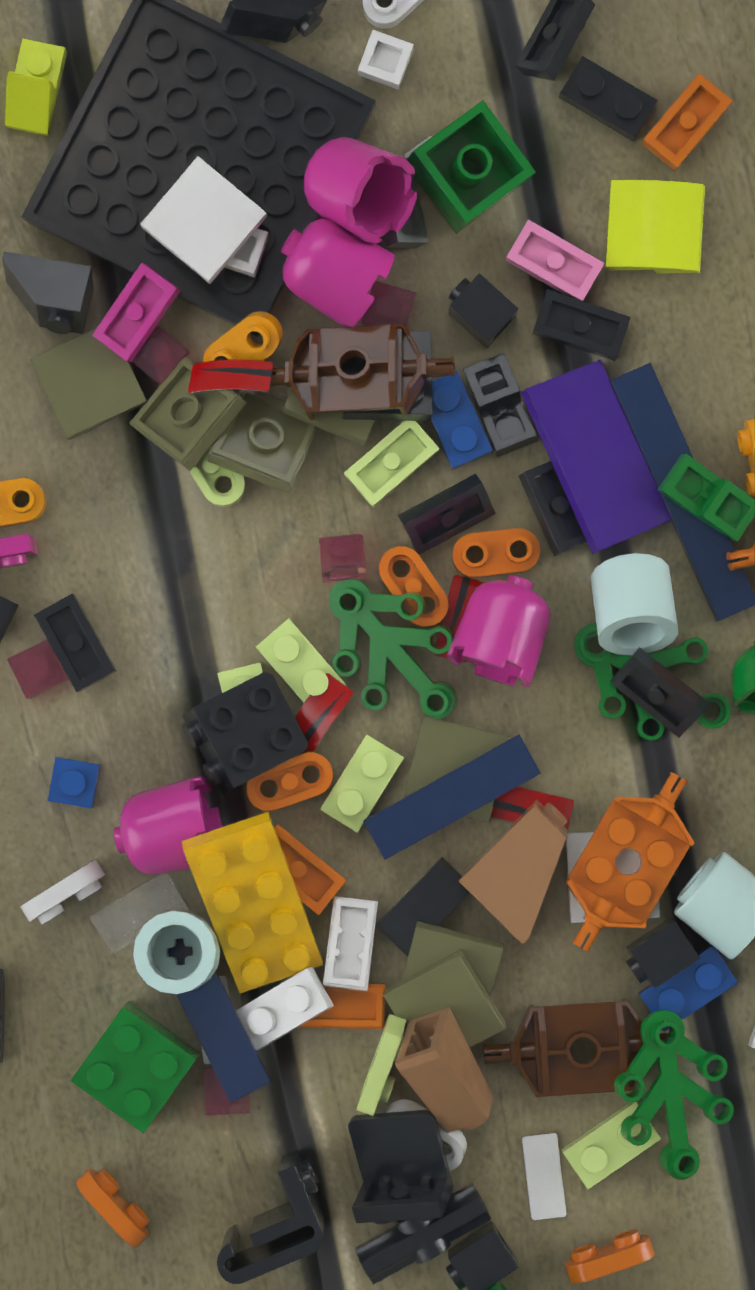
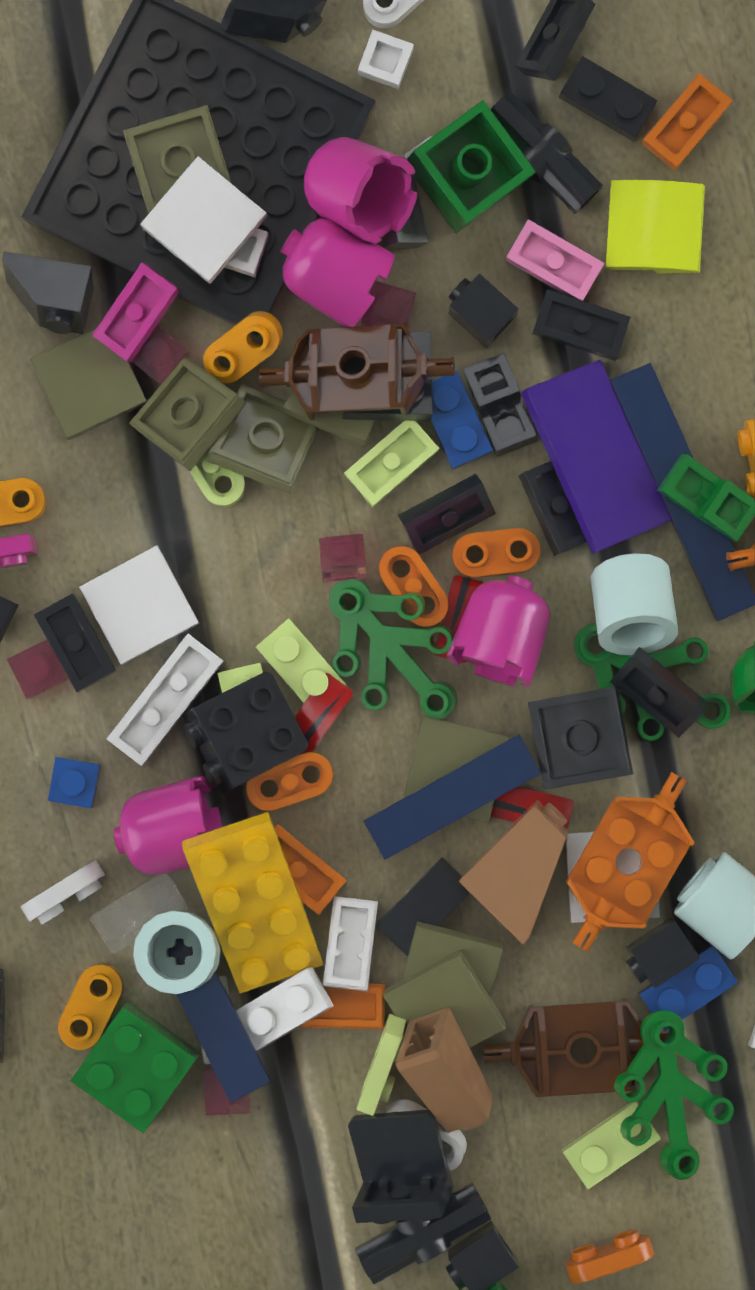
(34, 87): neon yellow slope -> none
(90, 1007): none -> light orange plate
(127, 1220): orange plate -> none
(139, 605): none -> white tile
(165, 700): none -> white plate
(168, 147): none -> olive tile
(231, 375): red sticker -> none
(279, 1233): black piece -> none
(362, 783): yellowish green plate -> none
(544, 1176): white sticker -> none
(547, 154): none -> black piece
(580, 738): none -> black plate

